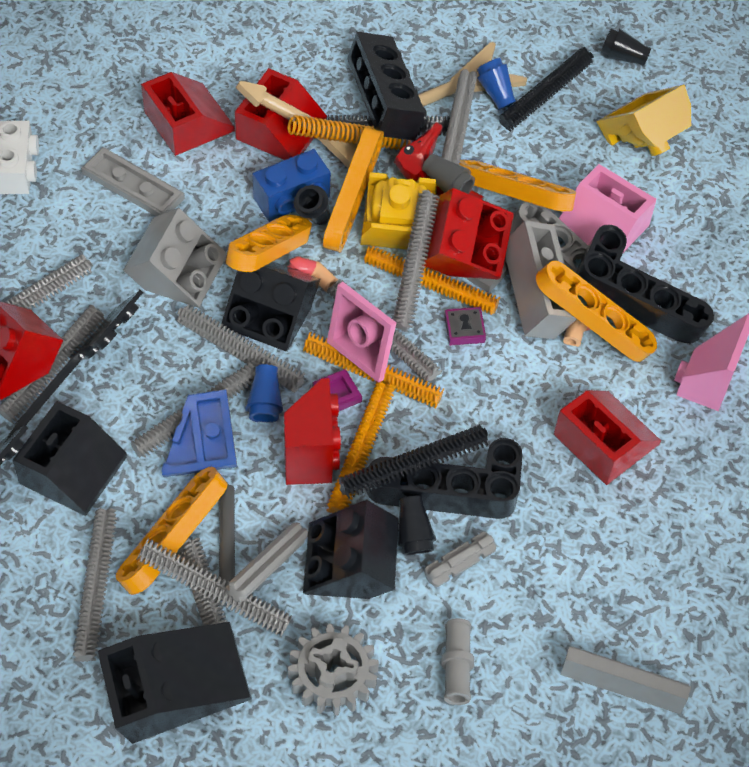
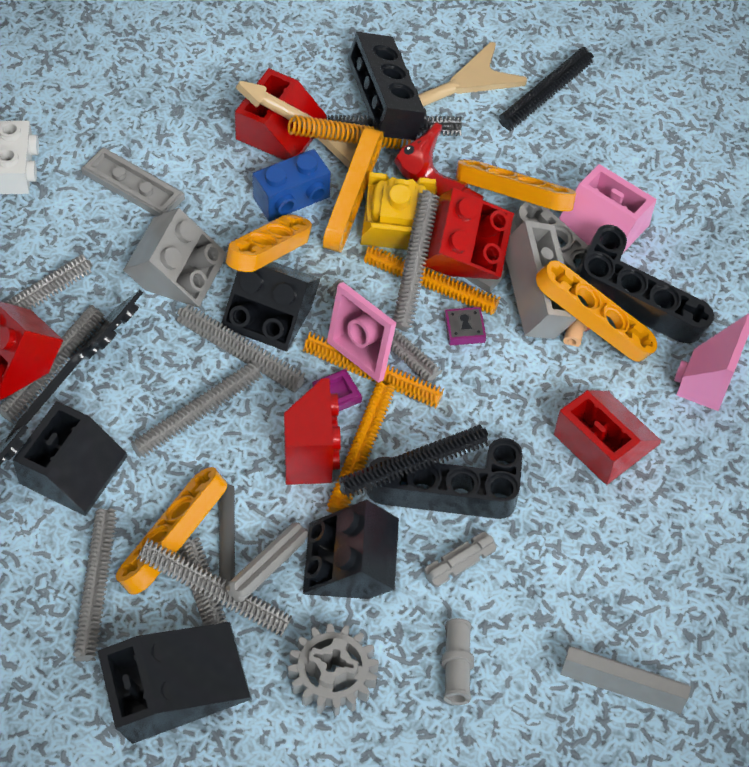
(183, 112): red slope -> none
(202, 436): blue wing -> none
(265, 397): blue cone -> none
(312, 204): black cone -> none
(314, 269): arm -> none
(414, 529): black cone -> none
(448, 174): dark grey cone -> none
(459, 116): light grey axle -> none
(496, 82): blue cone -> none
(625, 48): black cone -> none
(649, 119): yellow brick -> none

